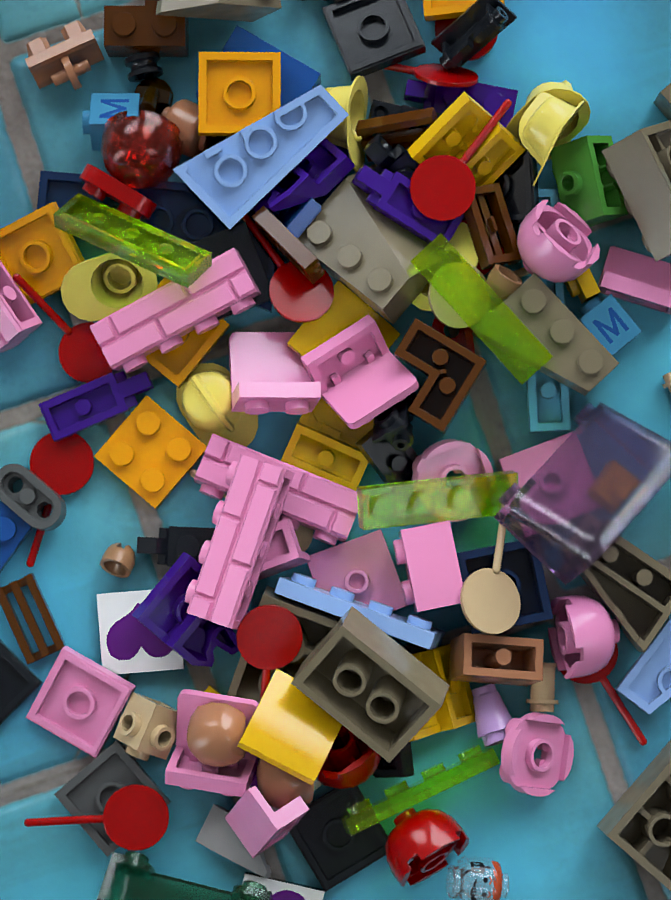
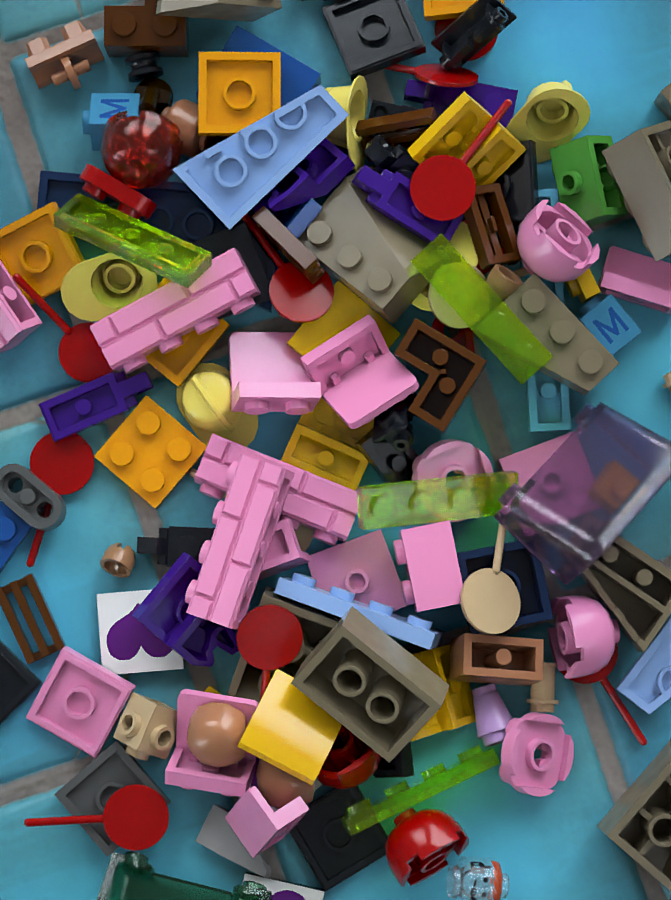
(544, 124): light yellow piece -> none

